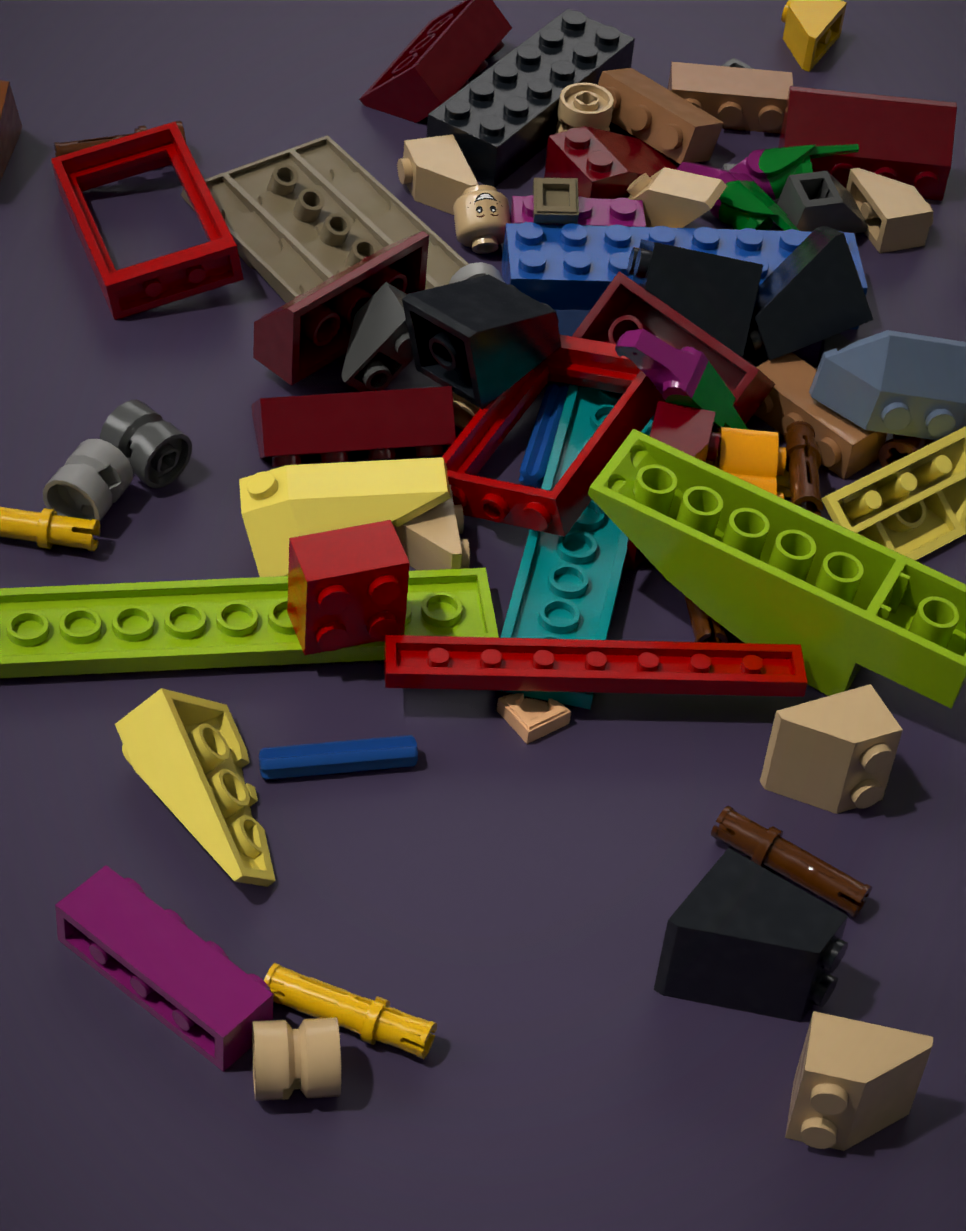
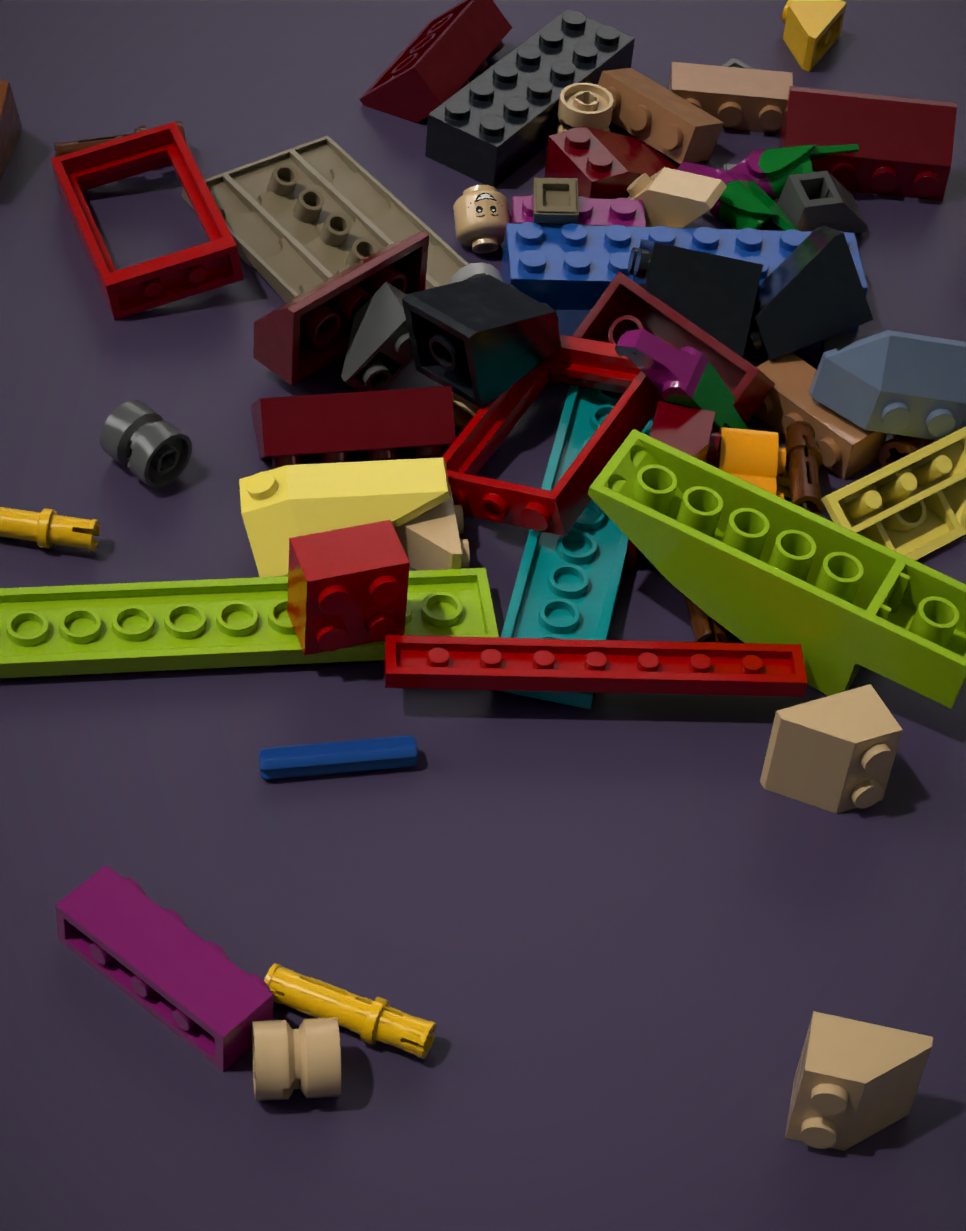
(89, 481): light grey wheel -> none
(194, 764): light yellow wedge -> none
(435, 171): tan slope -> none
(532, 717): light nougat tile -> none
(543, 436): blue axle -> none
(751, 943): black slope -> none
(771, 850): reddish brown pin -> none
(892, 209): tan slope -> none

